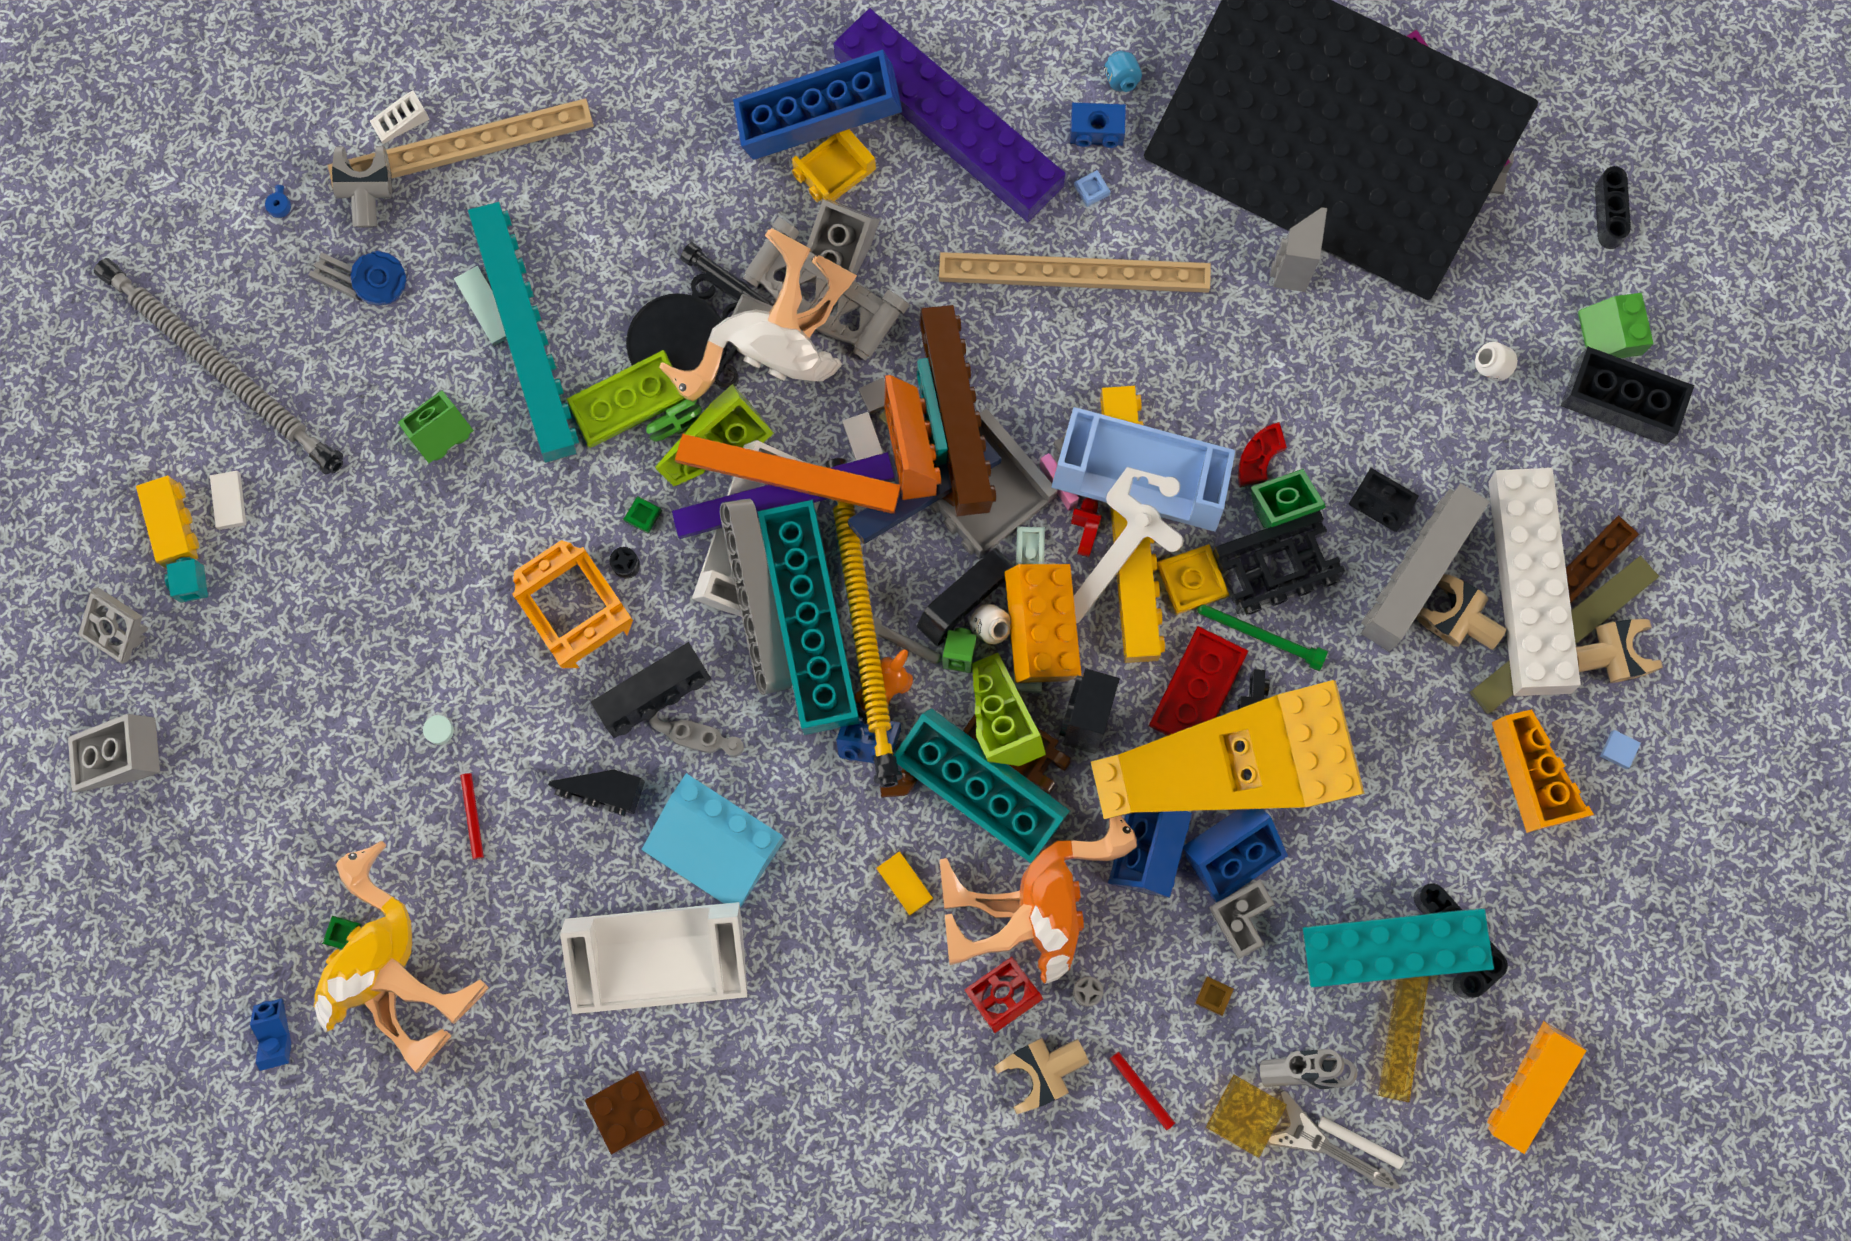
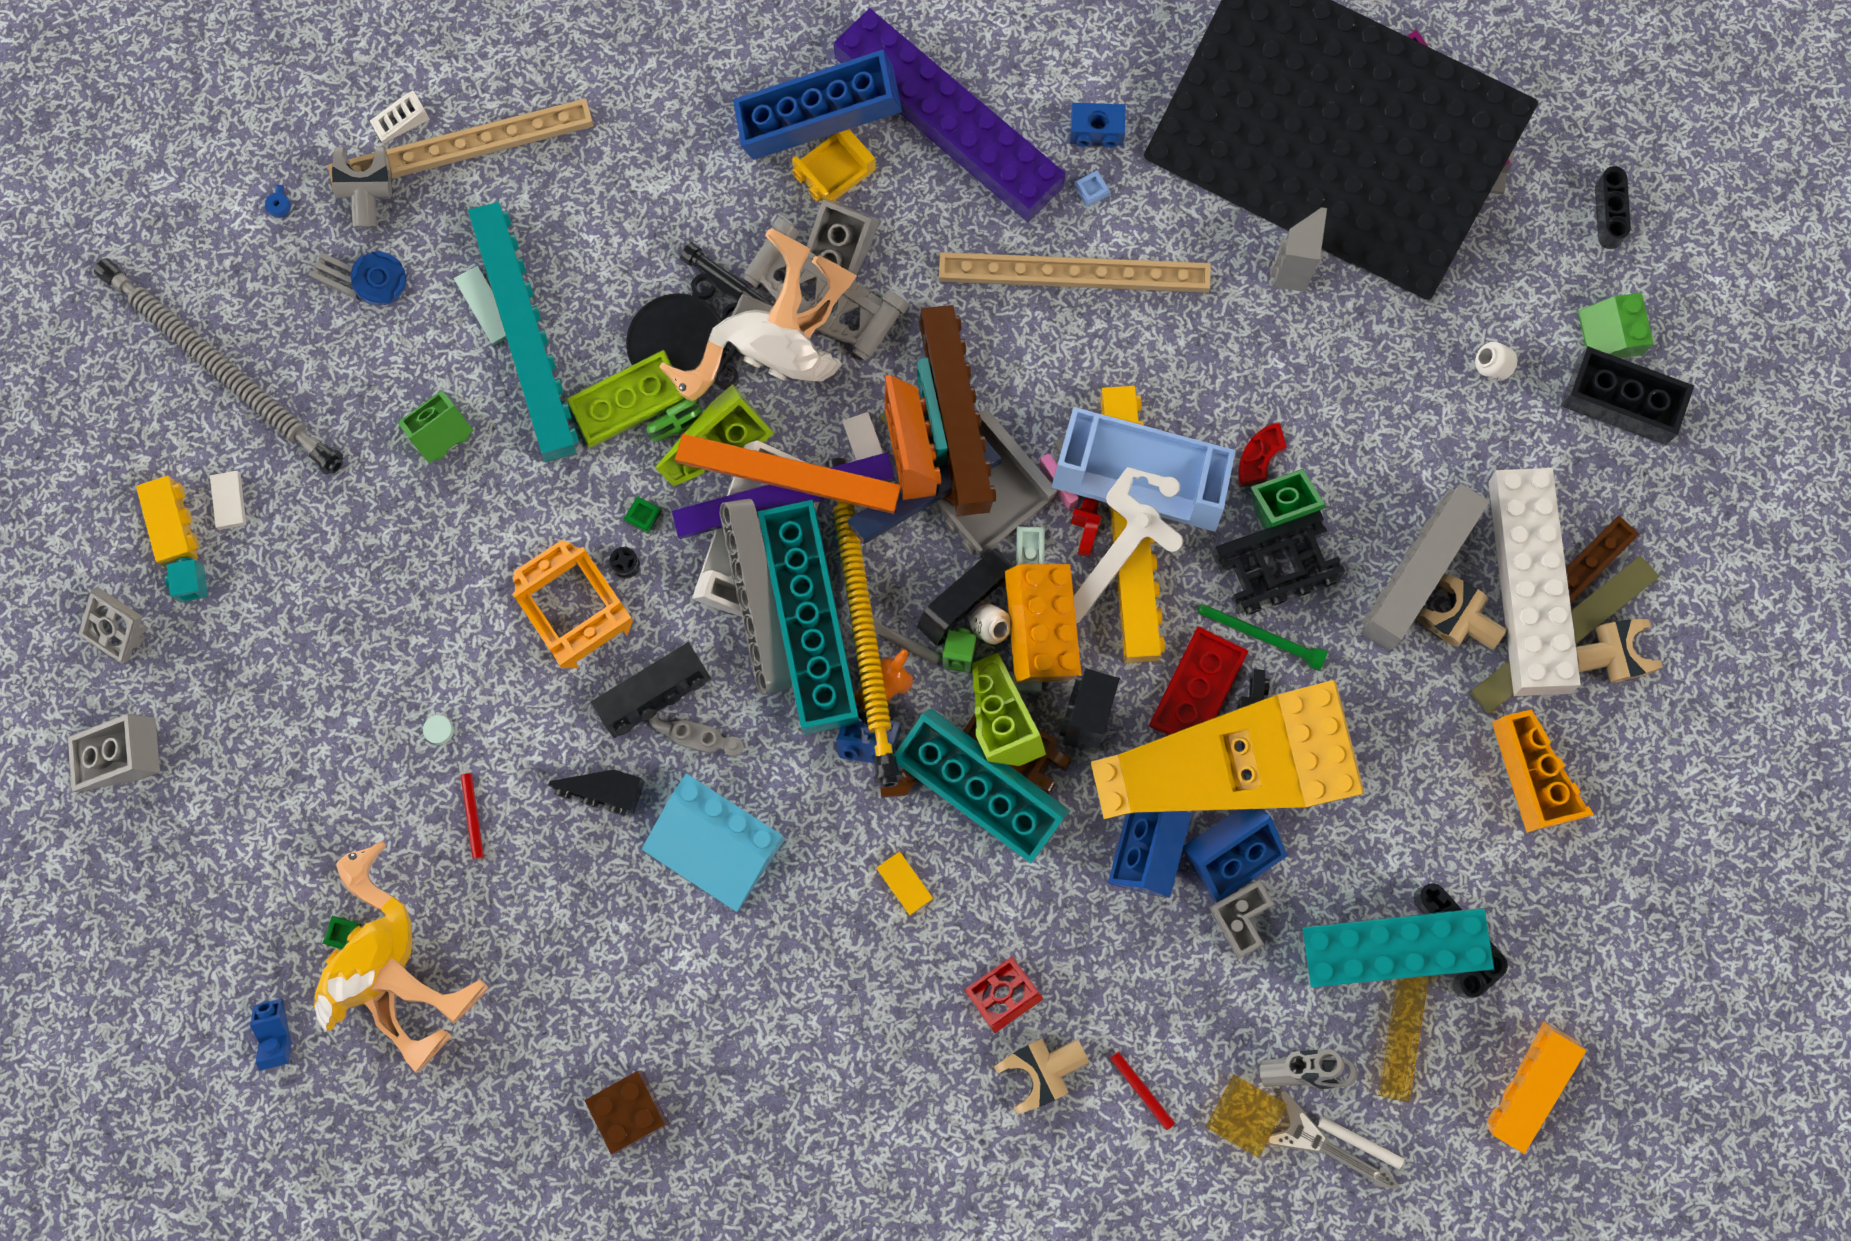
(654, 958): white slope -> none
(873, 395): light grey tile -> none
(1042, 907): animal -> none
(1092, 991): light grey wheel -> none
(1122, 71): dark azure head -> none
(1192, 579): yellow tile -> none
(1214, 996): pearl gold tile -> none
(1383, 500): black bracket -> none
(1620, 749): light blue tile -> none

